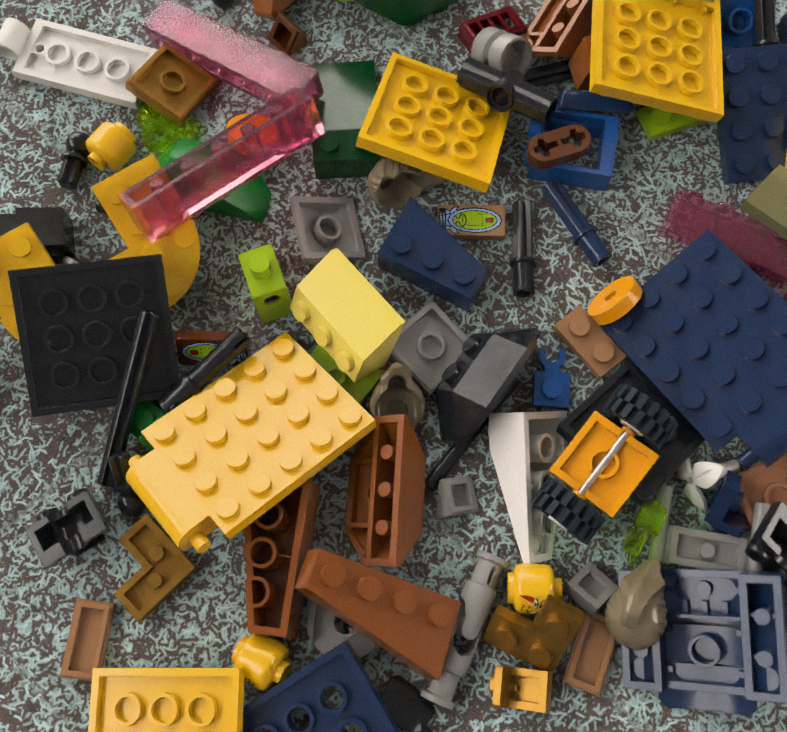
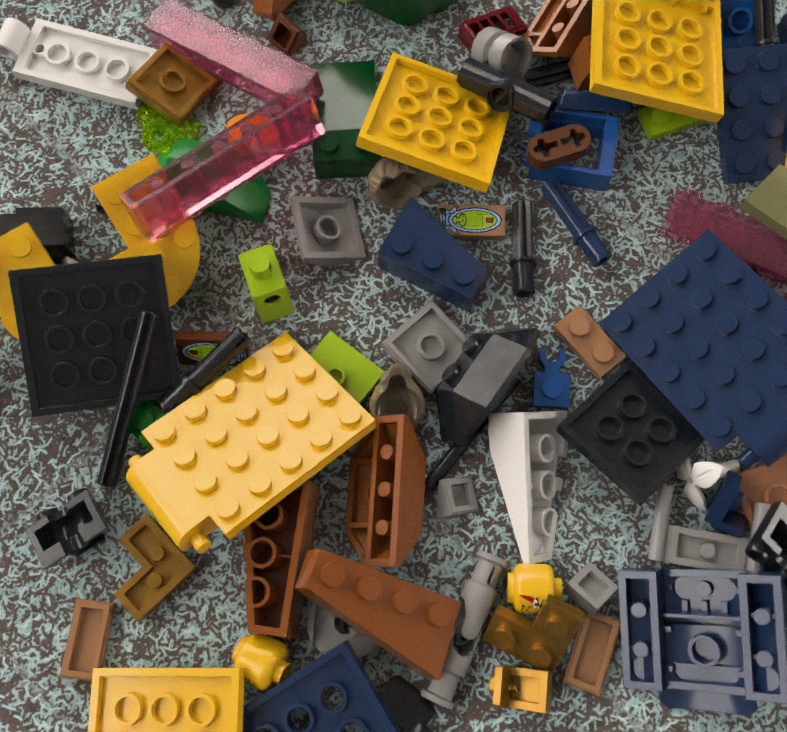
(73, 160): black axle -> none
(111, 146): yellow head -> none
(128, 500): black axle -> none
(347, 316): light yellow slope -> none
(605, 462): plate -> none
(615, 300): light orange piece -> none
(638, 607): dark tan hair -> none
(648, 521): clear neon green plate -> none

